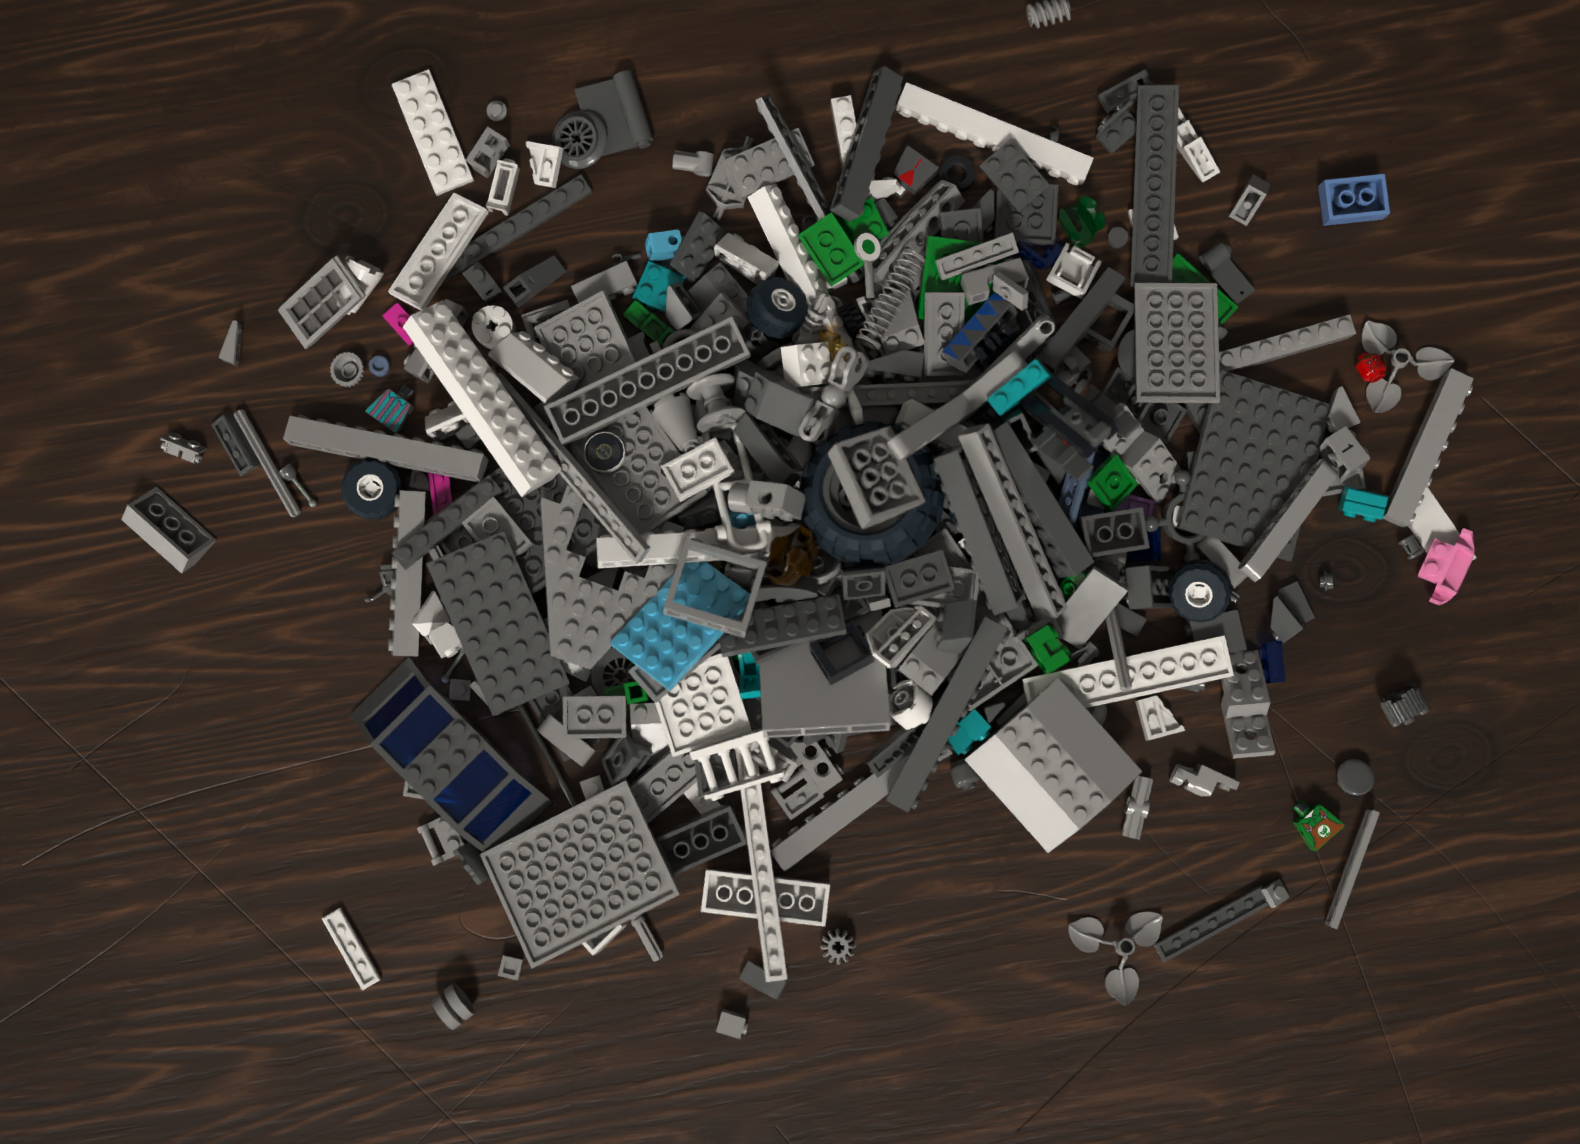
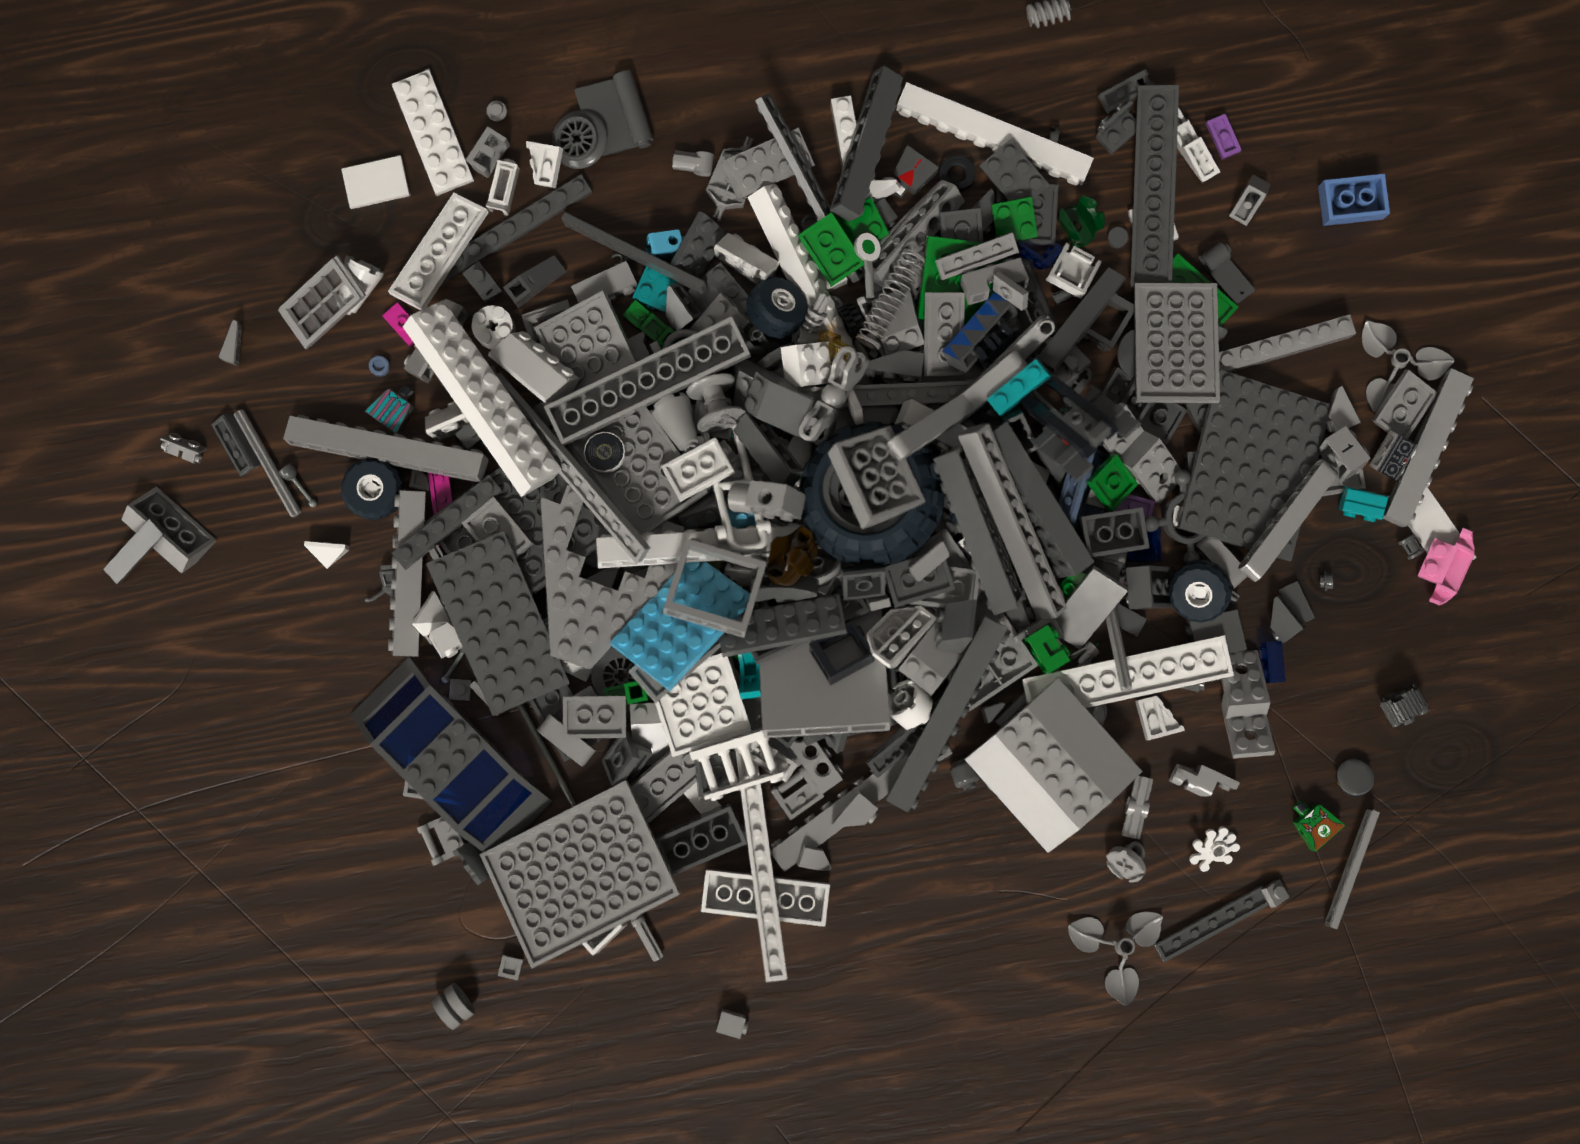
(135, 550): none -> tile
(327, 552): none -> white slope
(347, 369): light grey hat -> none
(351, 948): white tile -> none
(375, 182): none -> white tile
(592, 787): white plate -> none
(634, 253): none -> dark grey tile
(755, 976): dark grey slope -> none
(813, 858): none -> light grey slope
(843, 941): light grey gear -> none
(856, 813): none -> light grey slope
(929, 561): none -> light grey slope
(971, 729): teal brick -> none
(1015, 217): none -> green plate
(1127, 863): none -> light grey tile
(1214, 848): none -> white animal
(1223, 136): none -> medium lavender plate
(1371, 367): red head -> none
(1393, 455): none -> brick
(1405, 405): none -> light grey plate

